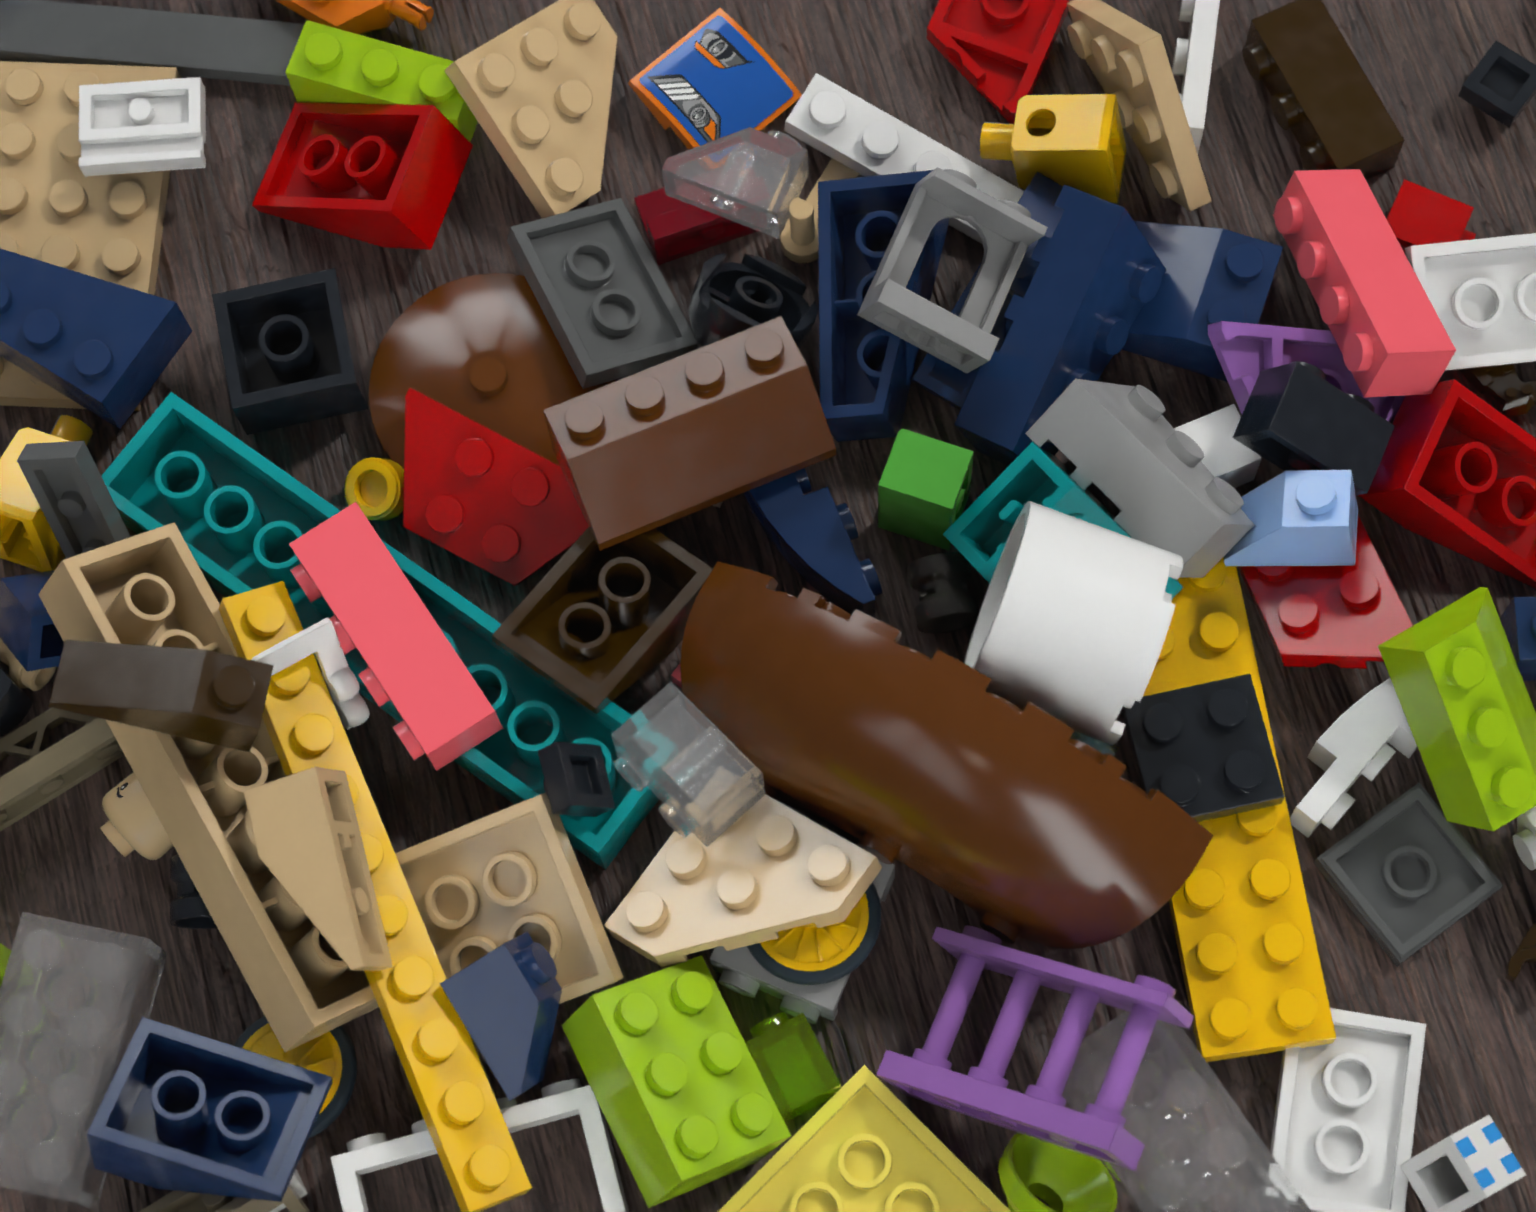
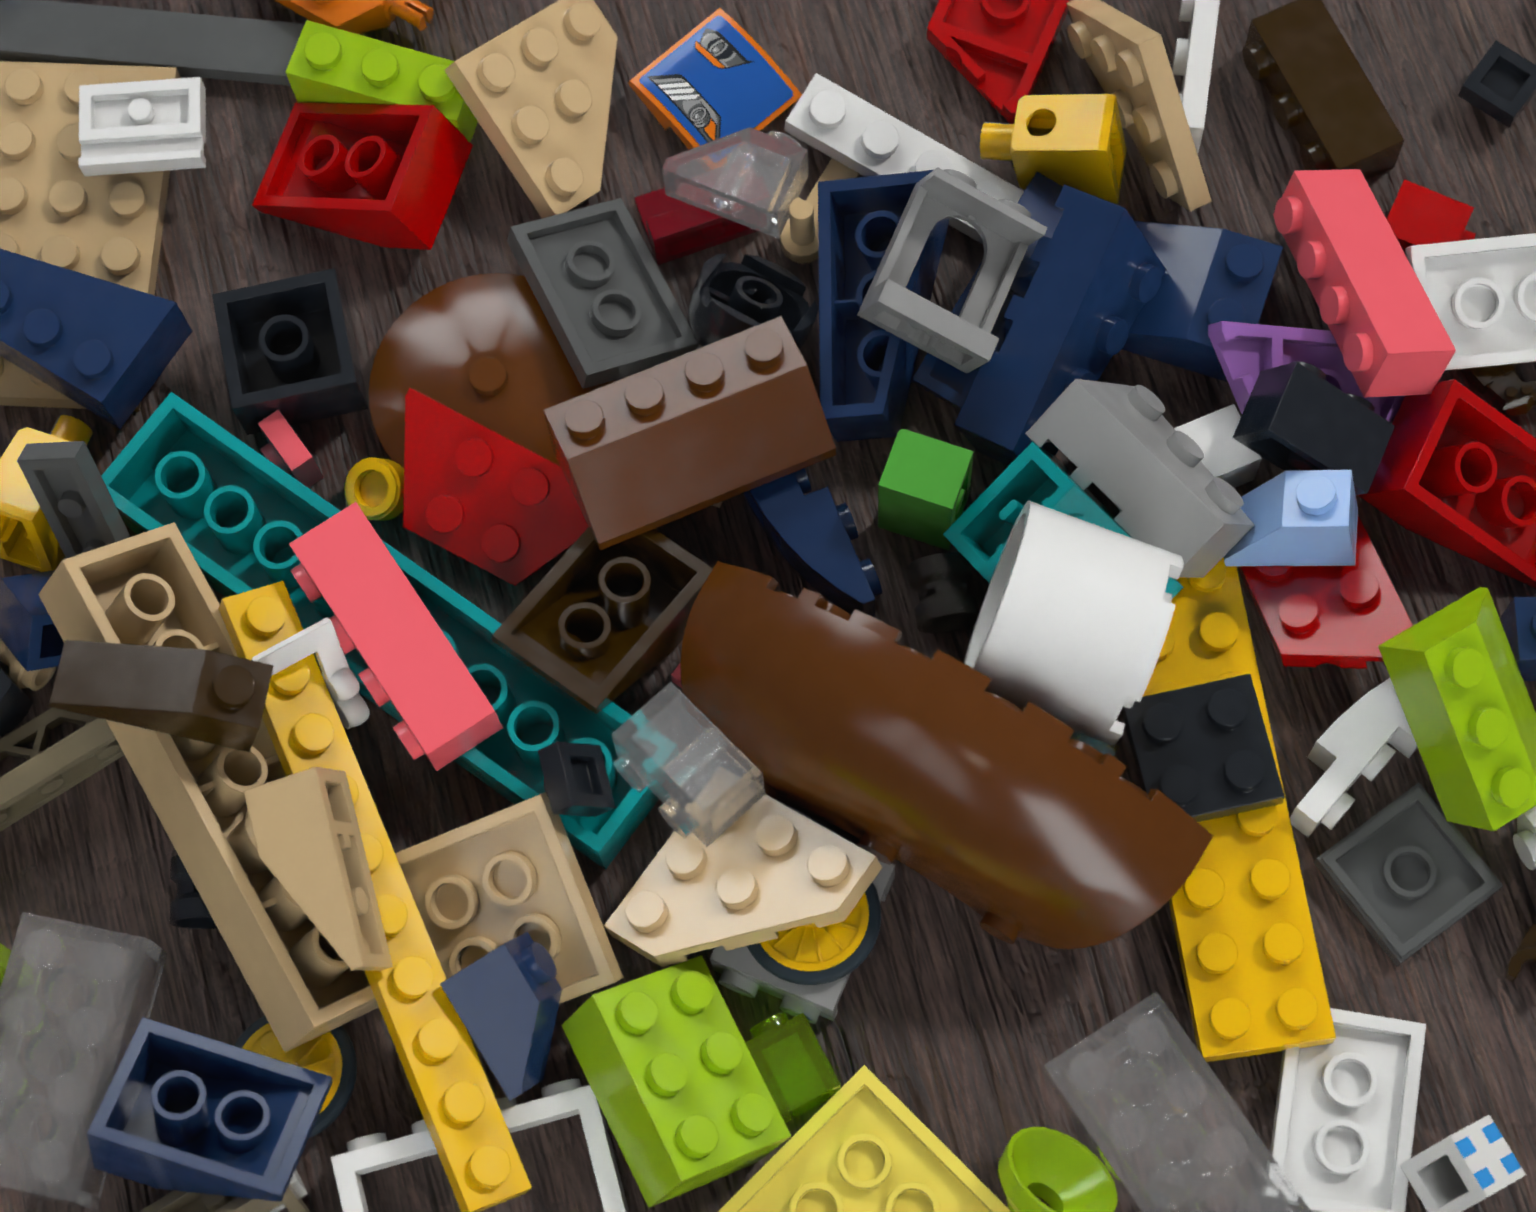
(133, 821): tan head -> none
(287, 450): none -> coral plate
(1041, 1109): medium lavender fence -> none

